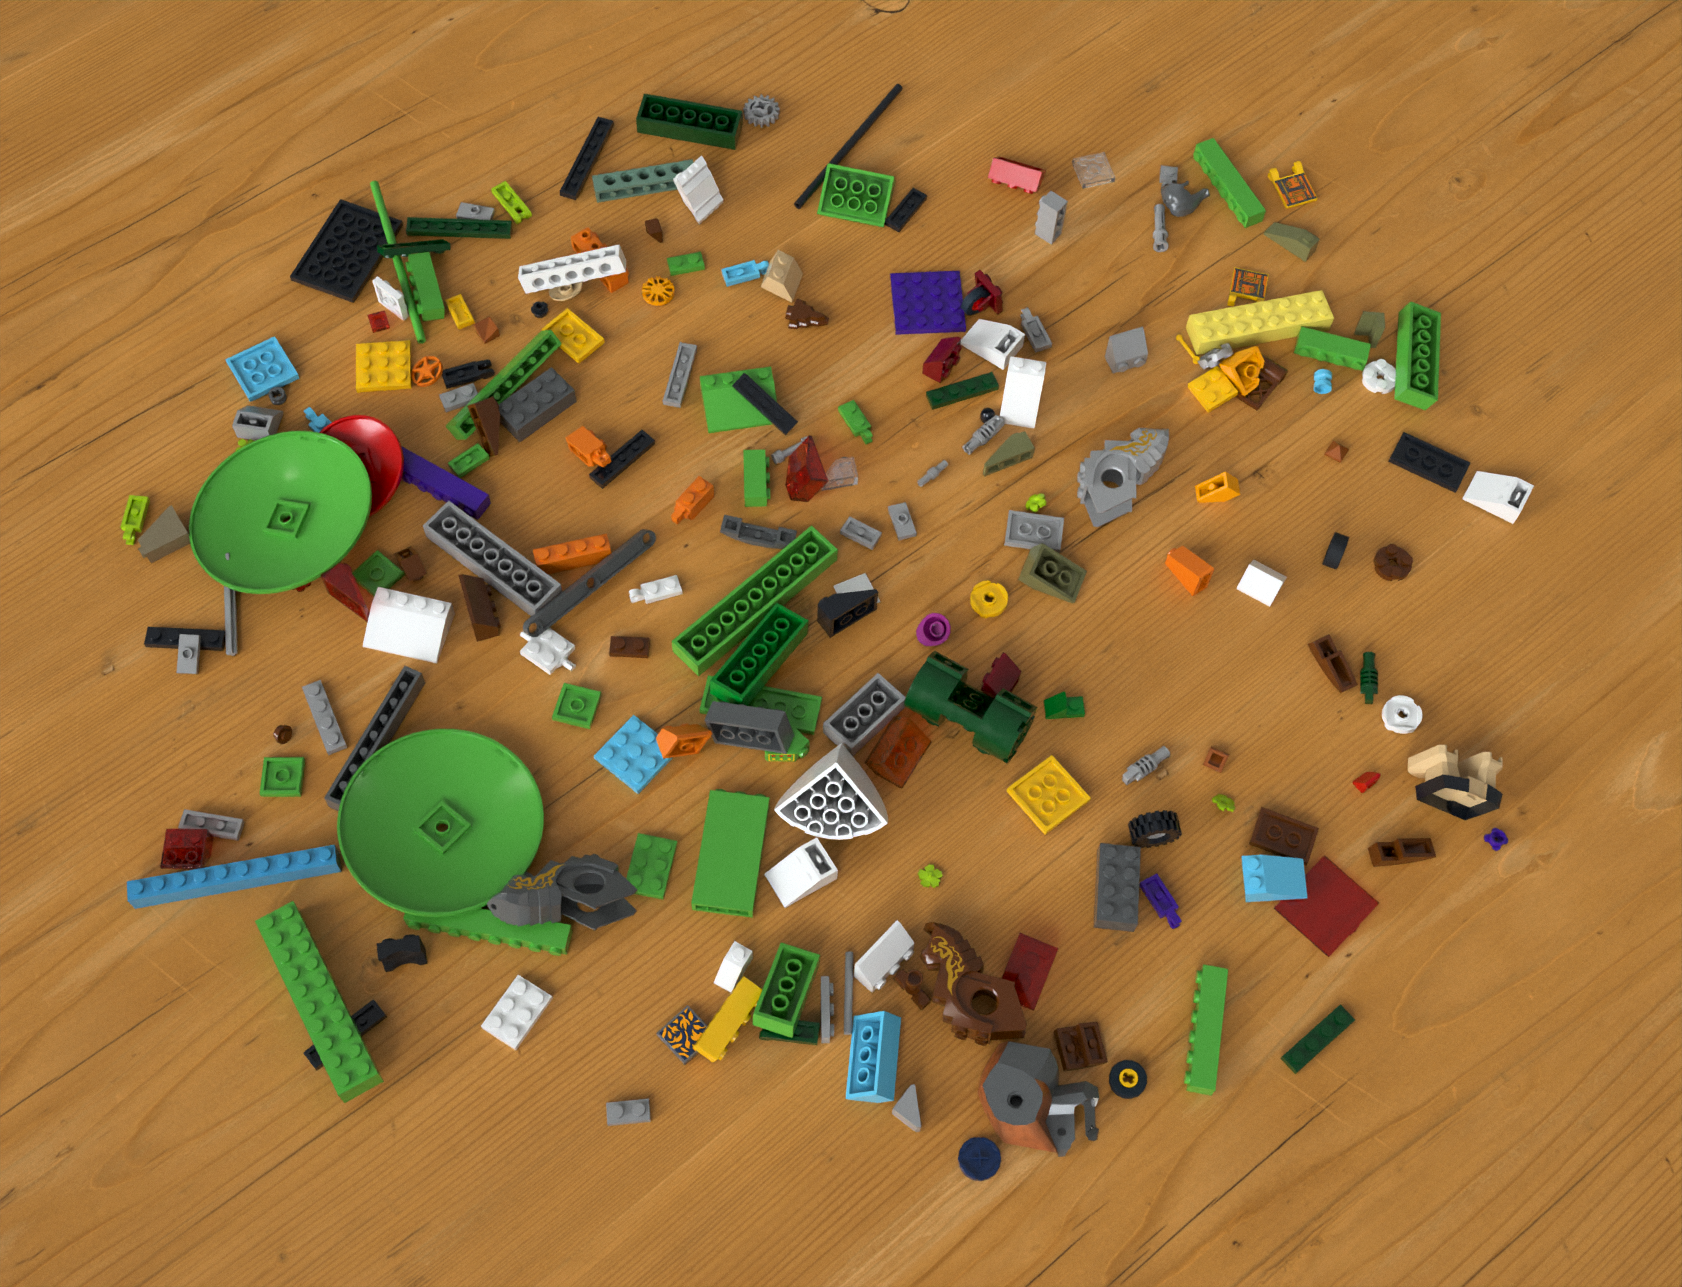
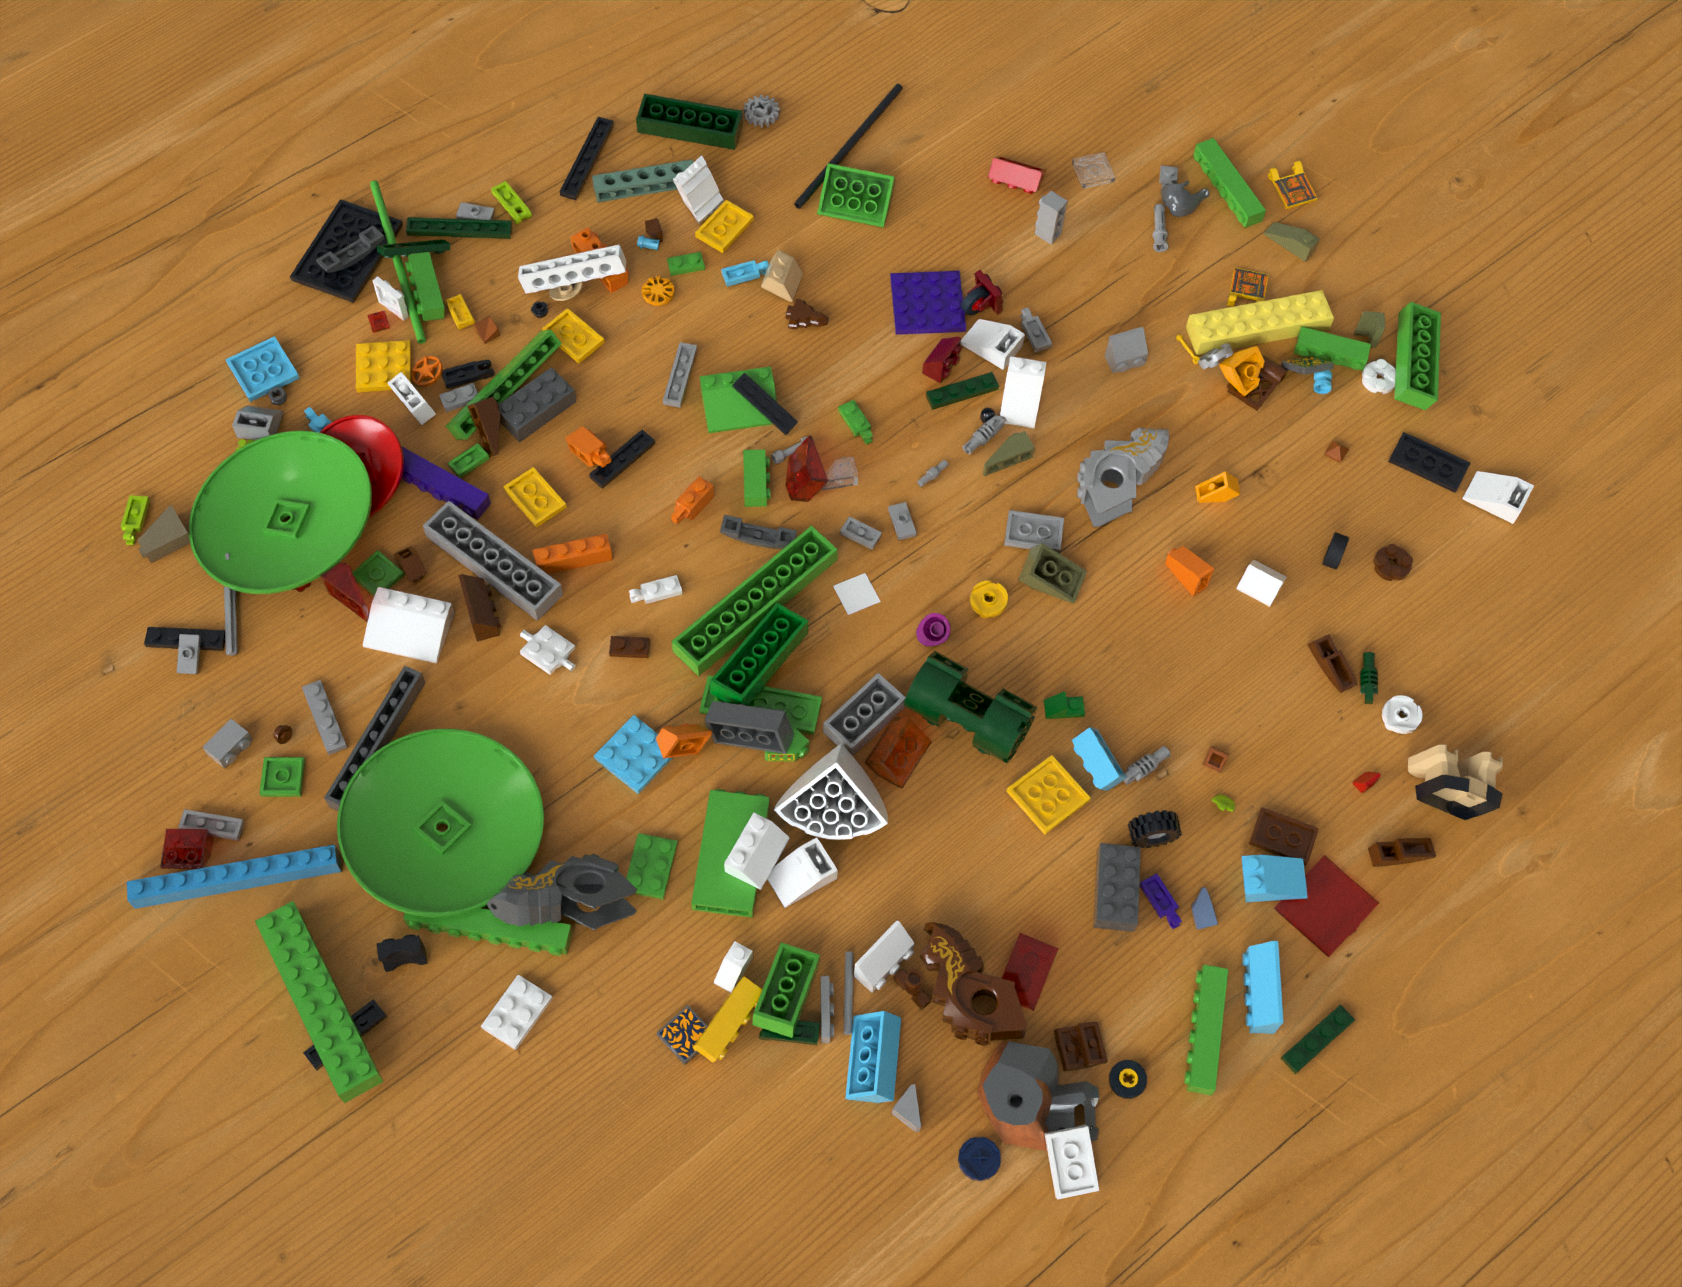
(227, 743): none -> light grey brick
(352, 253): none -> dark grey slope
(411, 398): none -> white slope
(535, 497): none -> yellow plate
(576, 706): bright green plate -> none
(580, 591): dark grey beam -> none
(628, 1112): light grey plate -> none
(648, 243): none -> medium azure pin
(724, 226): none -> yellow plate
(756, 851): none -> white slope
(845, 609): black slope -> none
(905, 210): black tile -> none
(930, 876): lime plant -> none
(1003, 675): dark red slope -> none
(1036, 502): lime plant -> none
(1071, 1162): none -> white plate
(1098, 759): none -> medium azure brick
(1203, 910): none -> sand blue slope
(1212, 389): yellow plate -> none
(1263, 988): none -> medium azure slope
(1307, 365): none -> flat silver tile
(1500, 835): dark purple plate -> none

